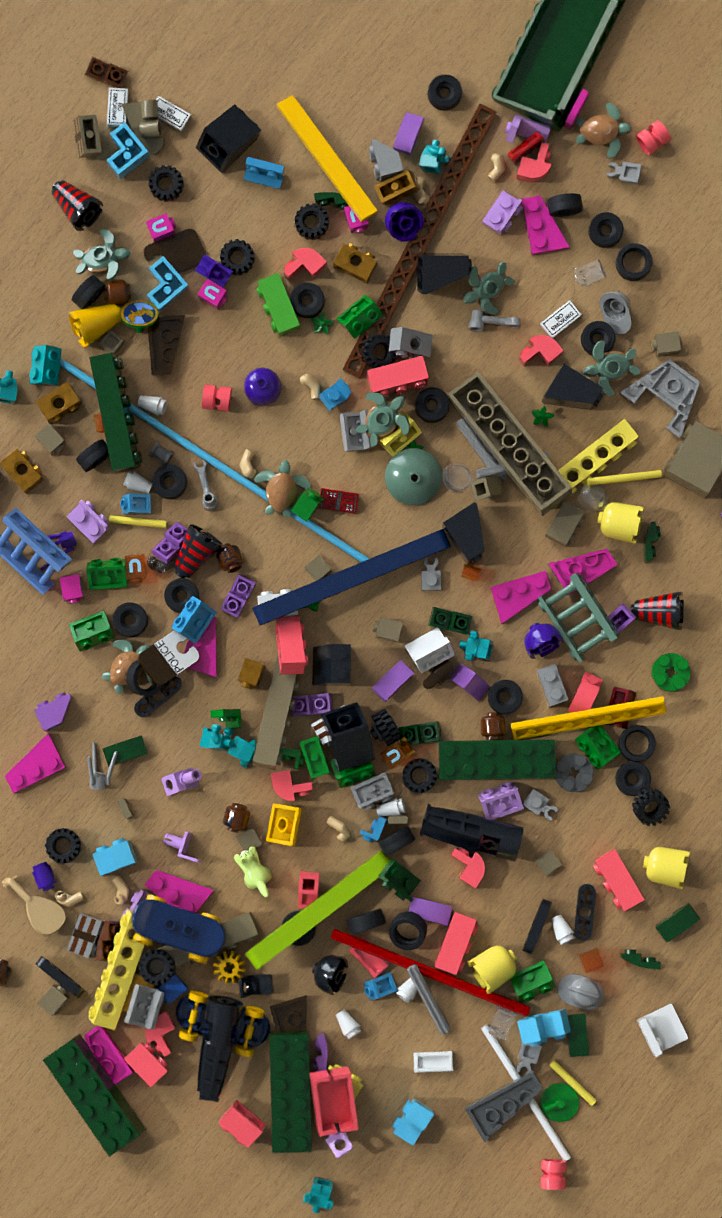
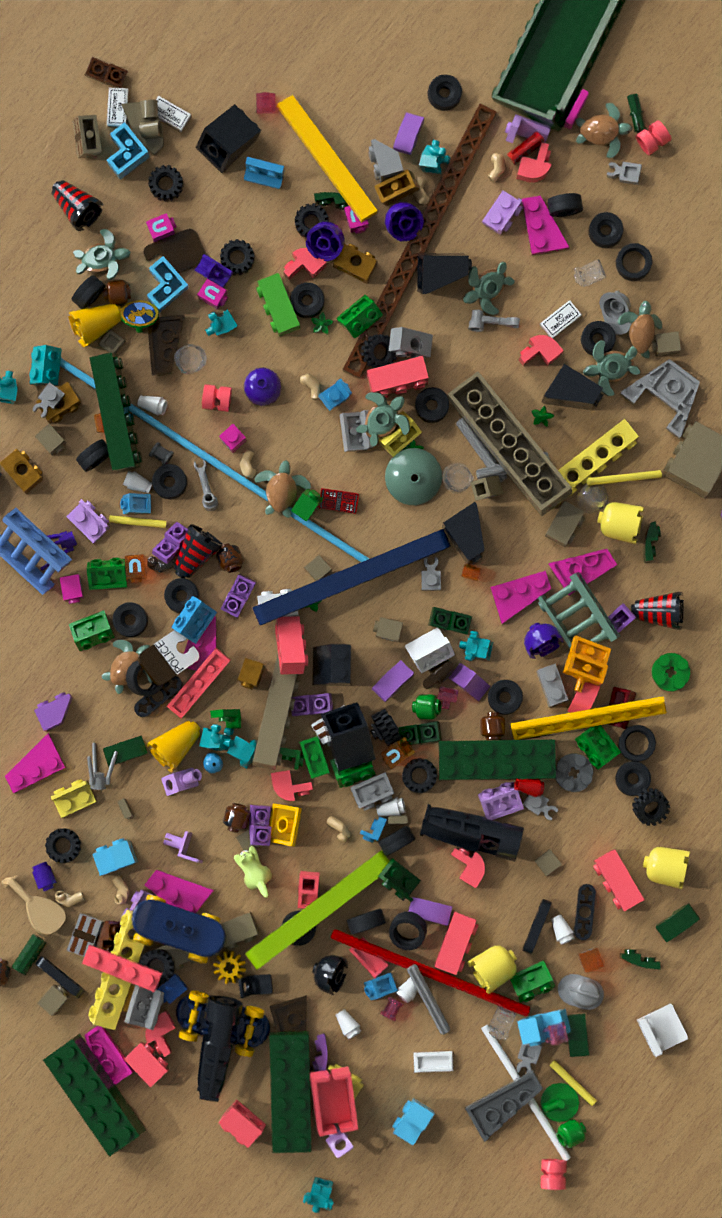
(29, 954): none -> dark green axle
(50, 397): none -> light grey plate
(73, 798): none -> light yellow bracket
(122, 968): none -> coral plate
(174, 744): none -> yellow cone
(190, 358): none -> clear hair
(198, 683): none -> coral plate
(212, 758): none -> dark azure piece
(221, 324): none -> teal piece
(232, 438): none -> dark pink brick
(259, 825): none -> medium lavender slope
(265, 103): none -> clear pink tile
(325, 241): none -> dark purple cylinder
(391, 1009): none -> clear pink bush
(427, 706): none -> green head
(447, 695): none -> clear pink tile
(532, 787): none -> red cone
(557, 1033): none -> clear pink tile
(571, 1133): none -> green head
(587, 662): none -> light orange plate
(636, 112): none -> dark green axle
(641, 329): none -> animal

